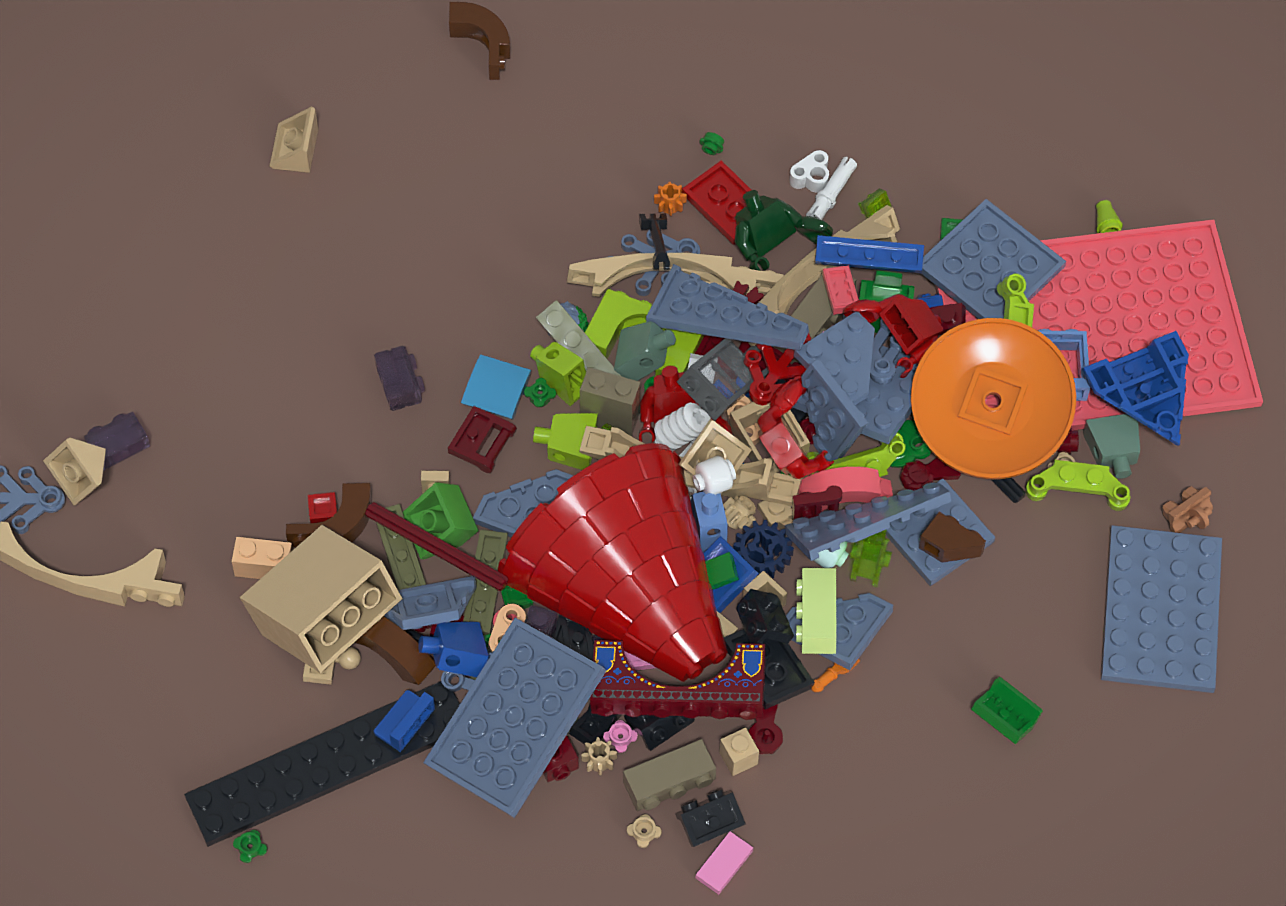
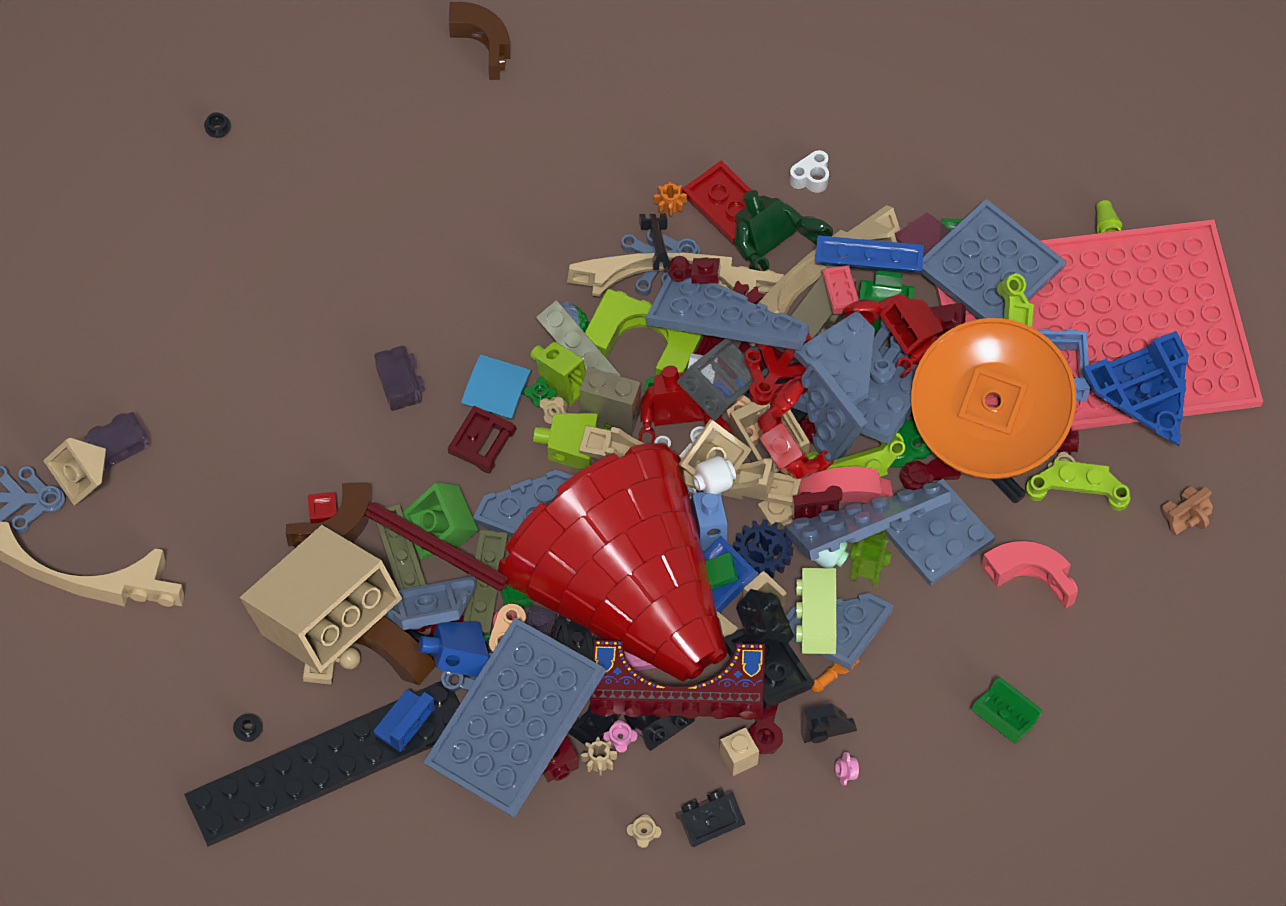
(217, 119): none -> black plate
(244, 840): green plate -> none
(247, 735): none -> black plate
(257, 557): light nougat brick -> none
(295, 142): tan slope -> none
(428, 478): tan plate -> none
(557, 403): none -> tan plate
(642, 350): sand green torso -> none
(669, 775): dark tan brick -> none
(681, 426): white piece -> none
(701, 271): none -> dark red plate
(712, 143): green plate -> none
(724, 863): bright pink tile -> none
(739, 512): tan gear -> none
(825, 722): none -> black wing
(826, 198): white pin -> none
(846, 768): none -> bright pink plate
(874, 202): clear neon green tile -> none
(923, 231): none -> clear pink piece
(932, 301): blue tile -> none
(950, 541): reddish brown slope -> none
(1033, 560): none -> coral arch
(1114, 442): sand green torso -> none
(1162, 609): sand blue plate -> none

